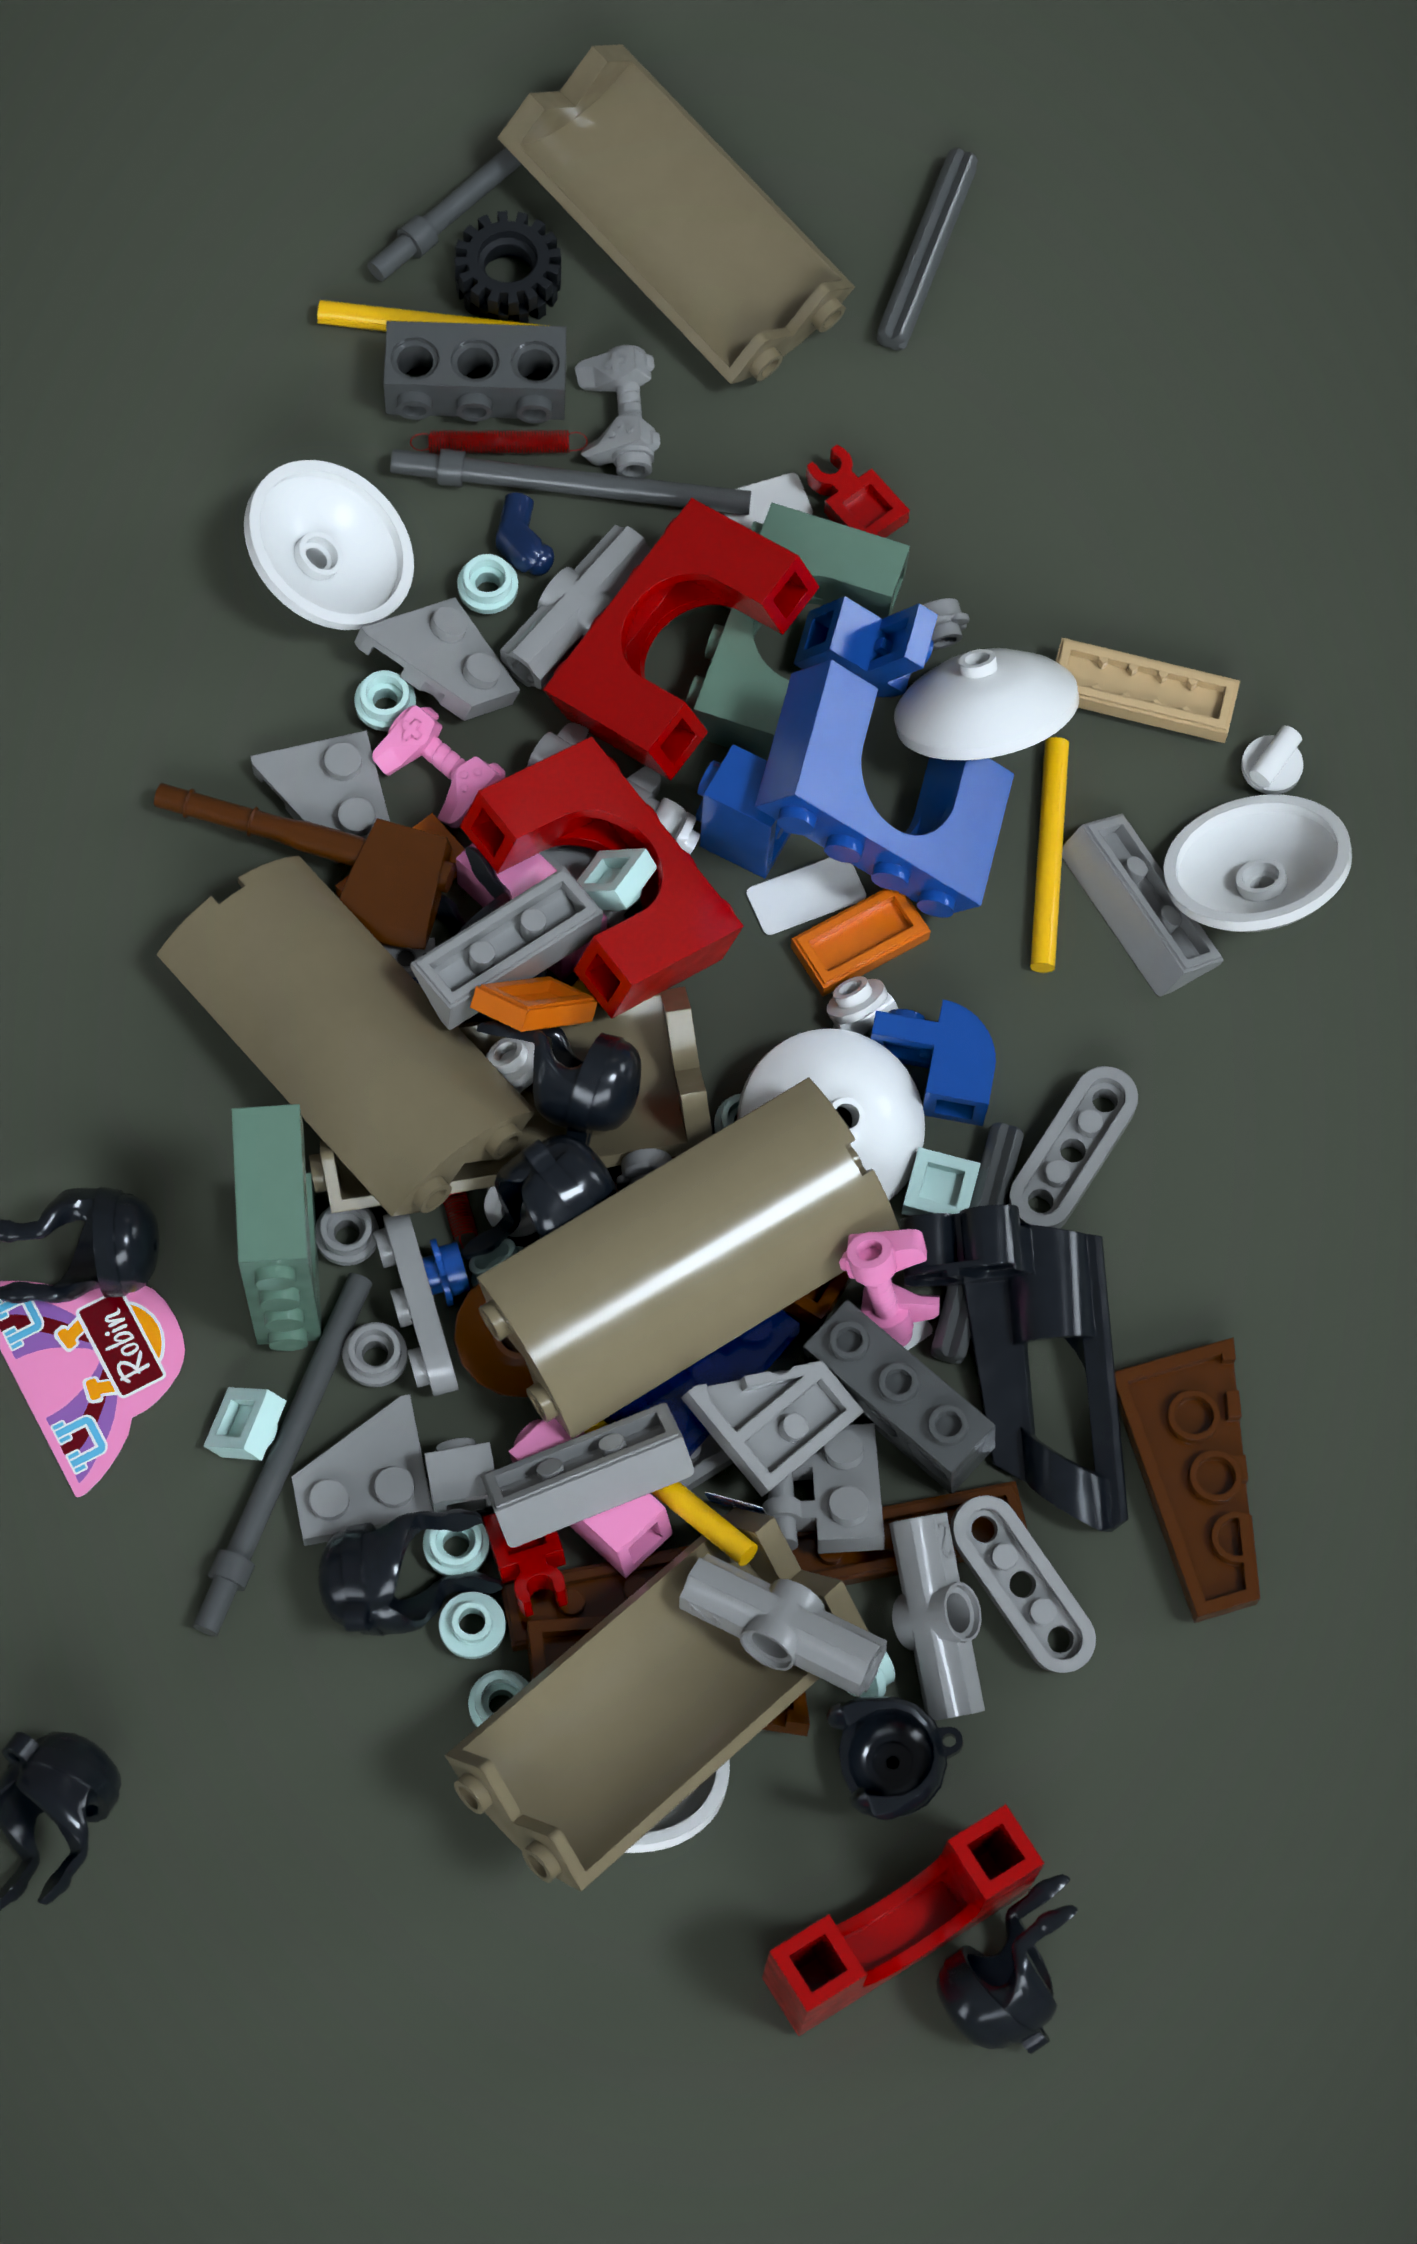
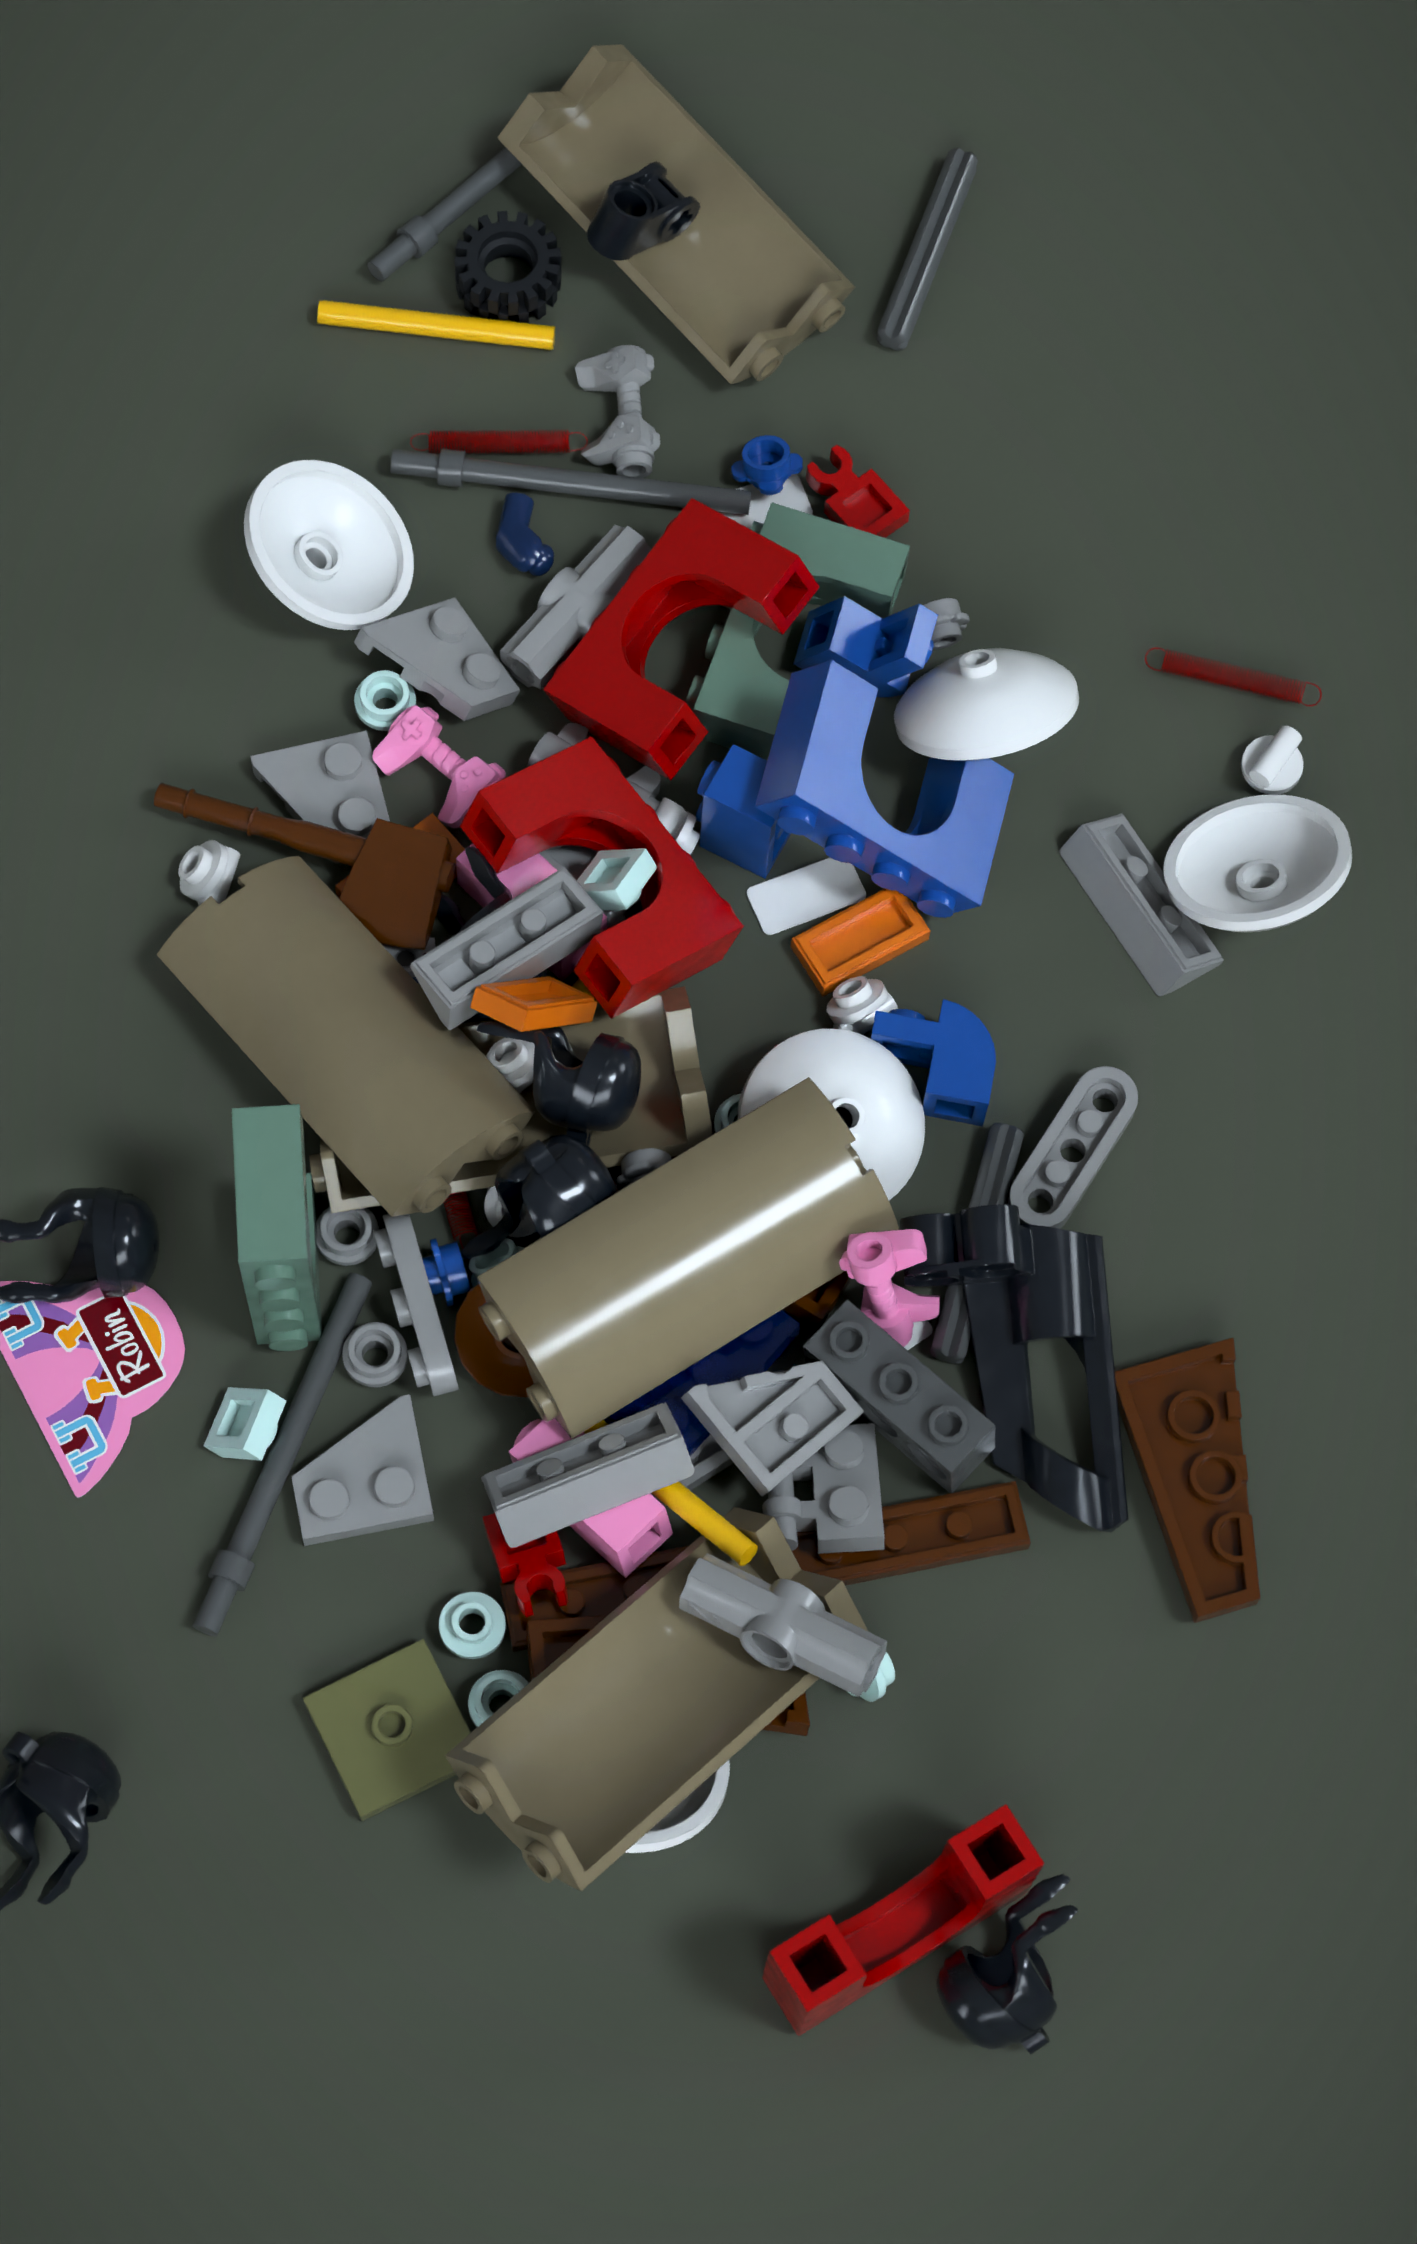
(208, 871): none -> white plate
(363, 1570): black hair -> none
(389, 1728): none -> olive plate
(451, 1565): light aqua plate -> none
(456, 1475): light grey plate -> none
(457, 349): dark grey brick -> none
(487, 569): light aqua plate -> none
(640, 214): none -> black piece
(733, 1503): sticker -> none
(767, 464): none -> blue plate
(888, 1729): black hair -> none
(937, 1616): light grey piece -> none
(940, 1184): light aqua plate -> none
(1049, 855): yellow bar -> none
(1049, 1600): light grey plate -> none
(1150, 690): tan plate -> none
(1227, 682): none -> red piece

